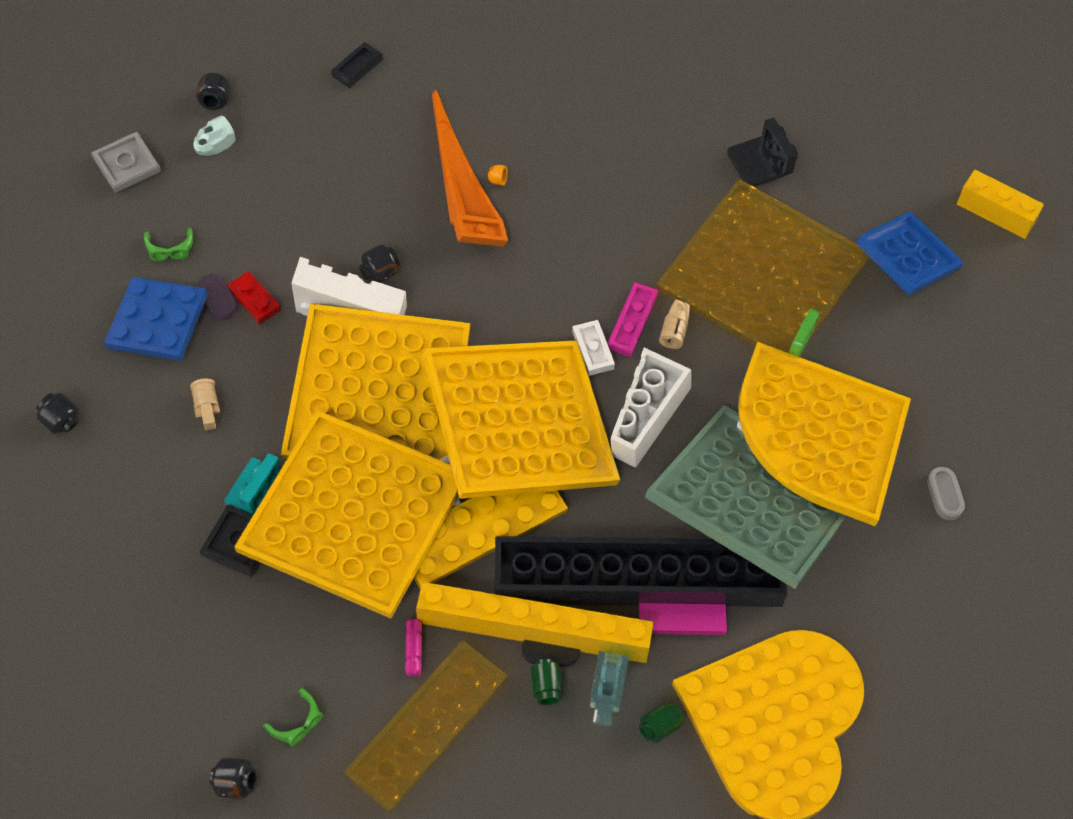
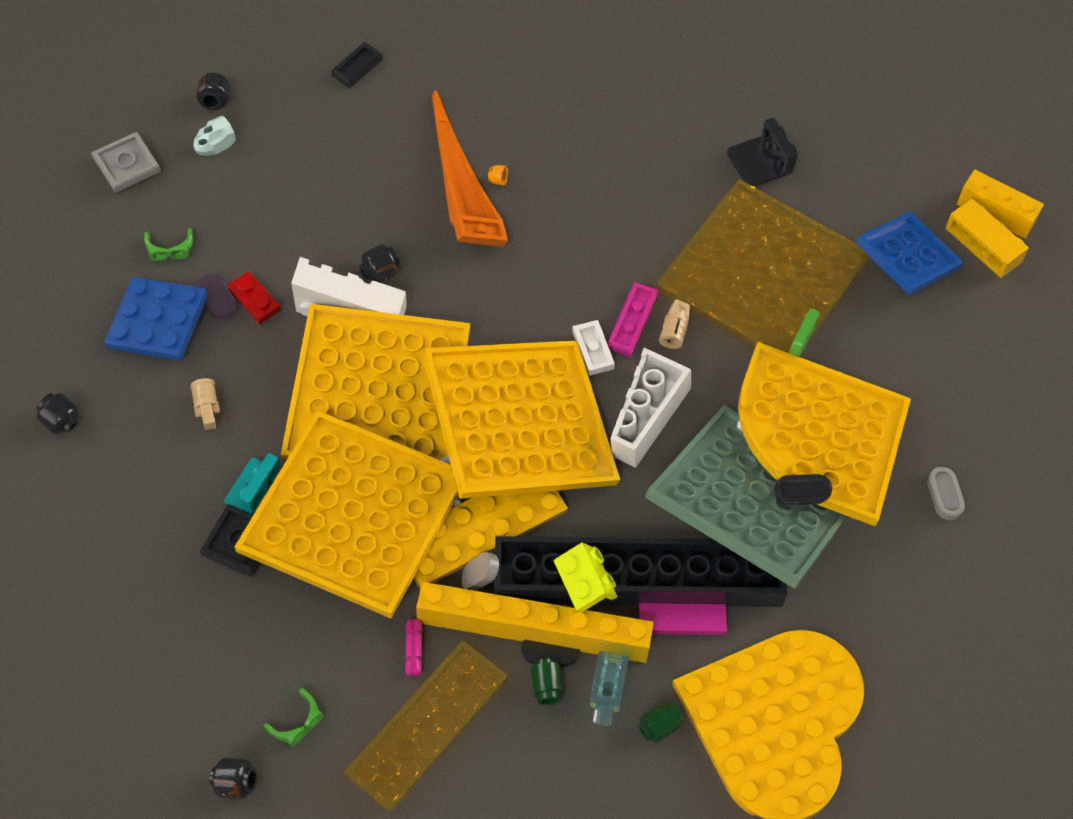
(480, 571): none -> light grey tile
(585, 576): none -> neon yellow bracket
(803, 489): none -> black tile
(986, 237): none -> yellow brick

